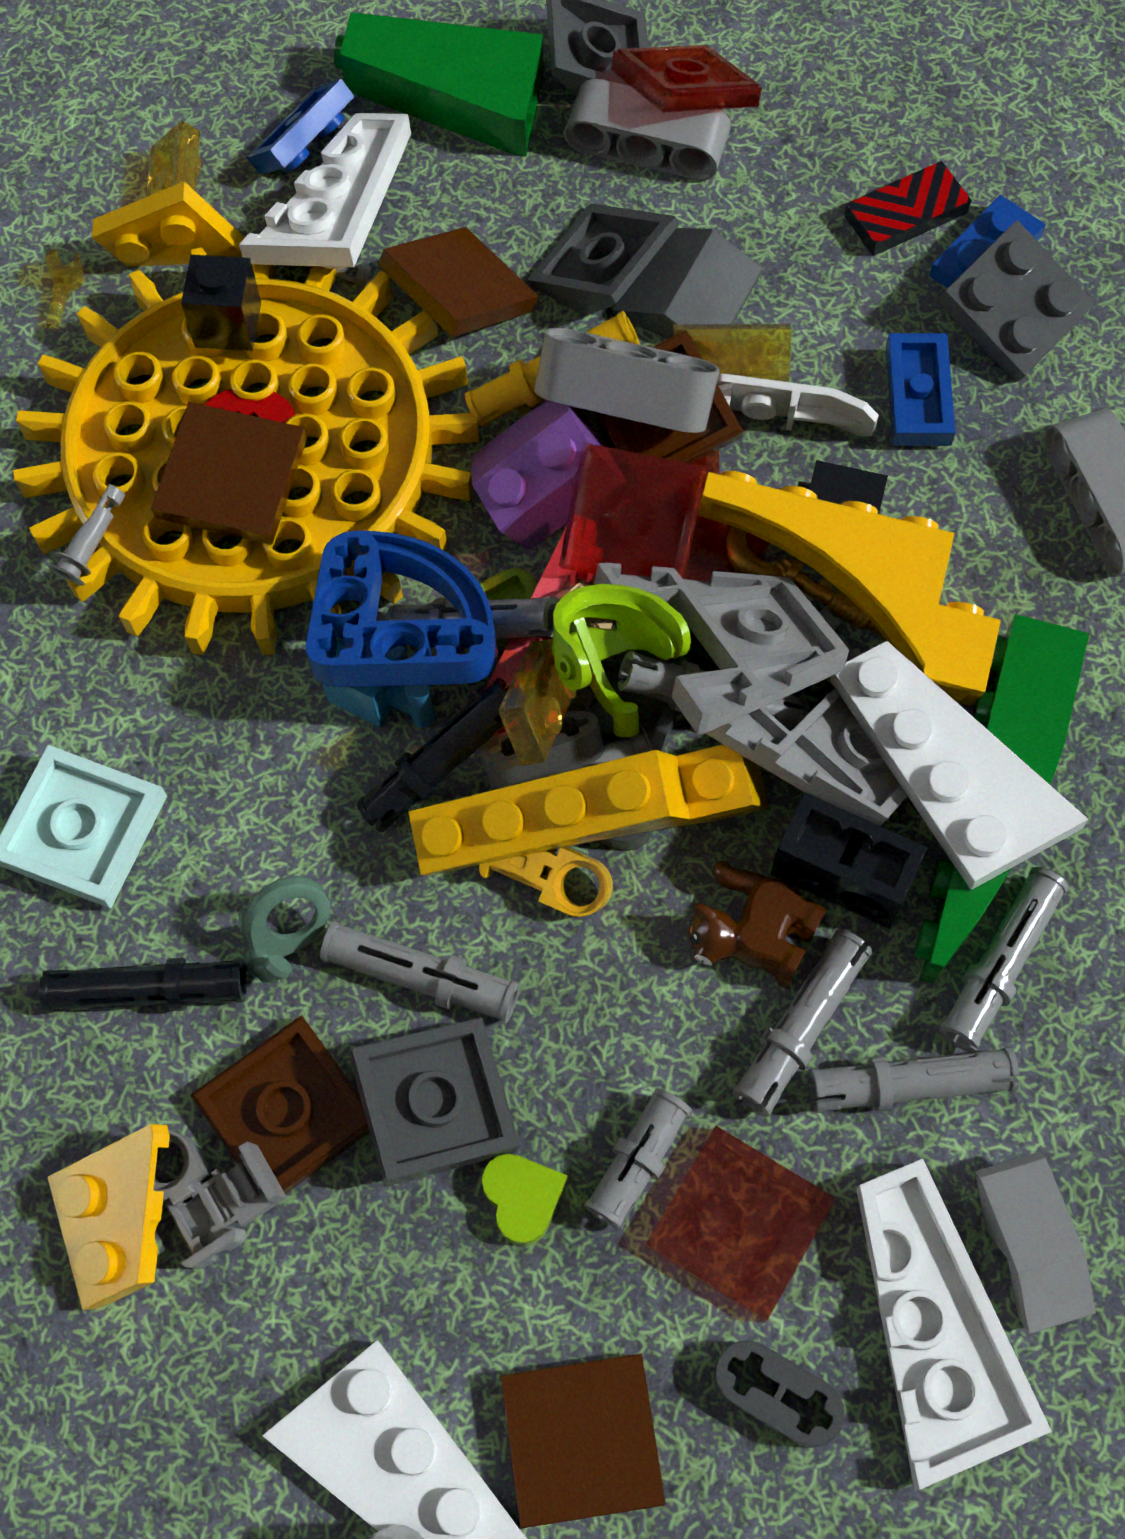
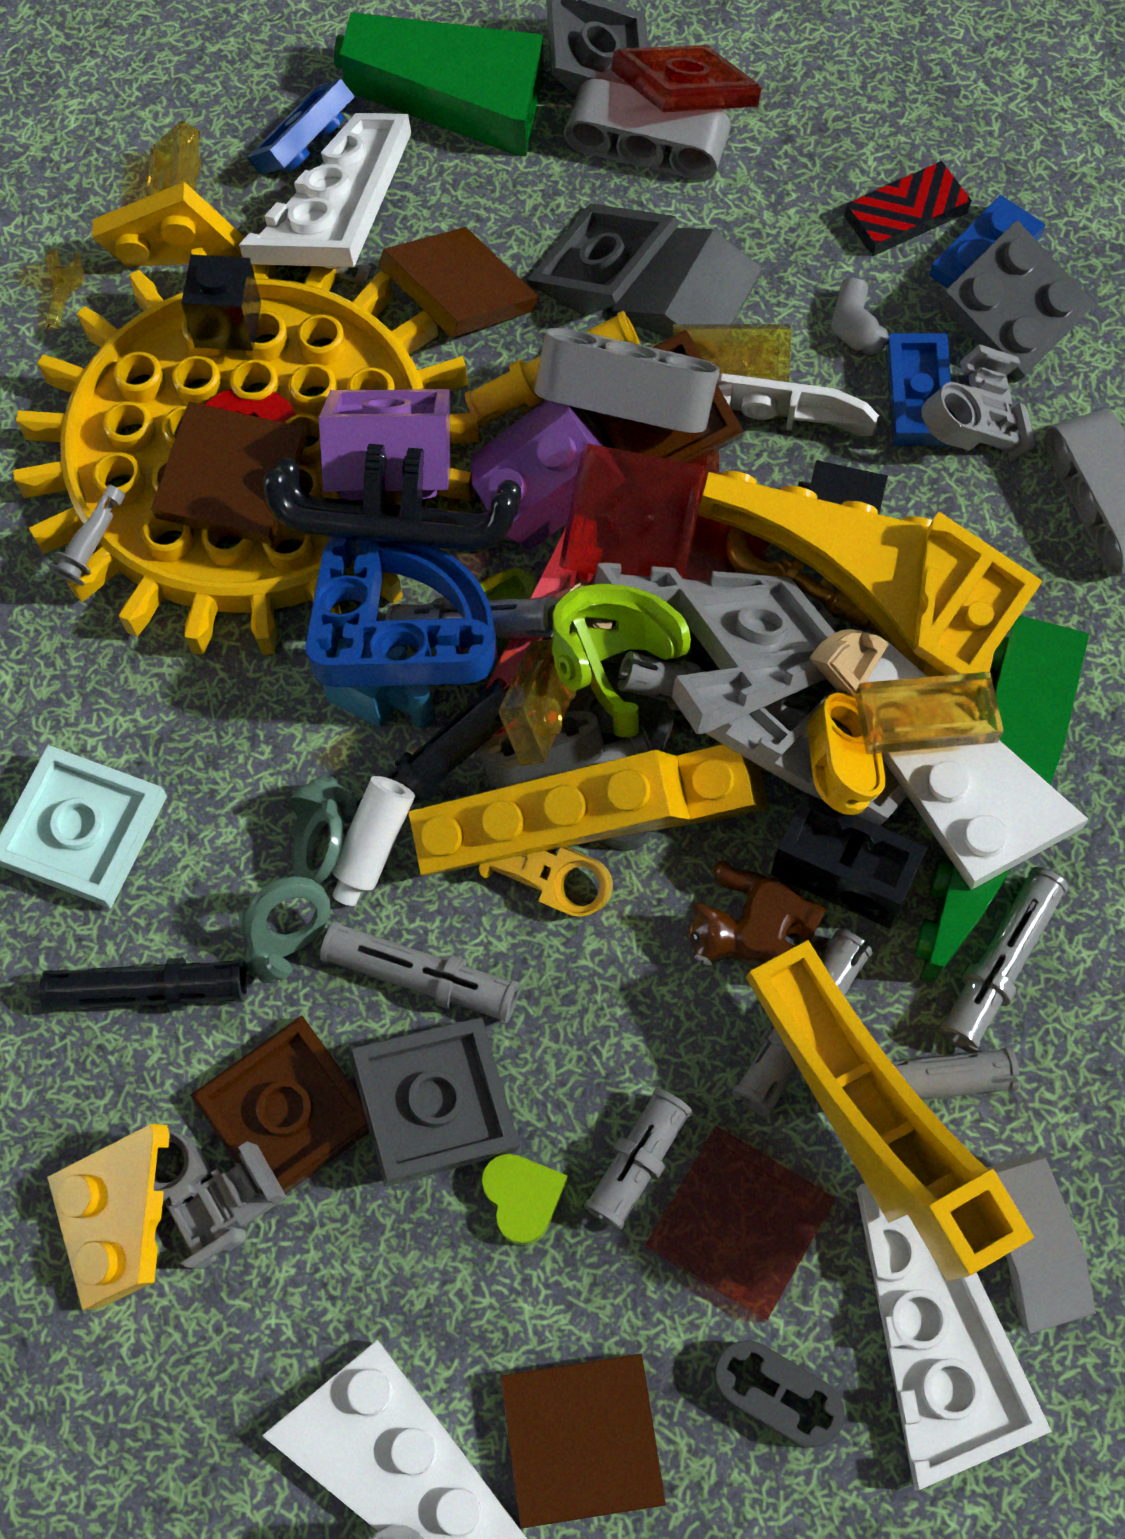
(316, 805): none -> sand green piece
(370, 838): none -> white cylinder
(385, 522): none -> black piece
(390, 419): none -> medium lavender slope
(839, 763): none -> yellow piece
(848, 658): none -> tan tile
(854, 323): none -> light grey arm
(885, 1127): none -> yellow arch
(928, 712): none -> clear yellow plate
(966, 598): none -> yellow wing
(981, 408): none -> light grey piece

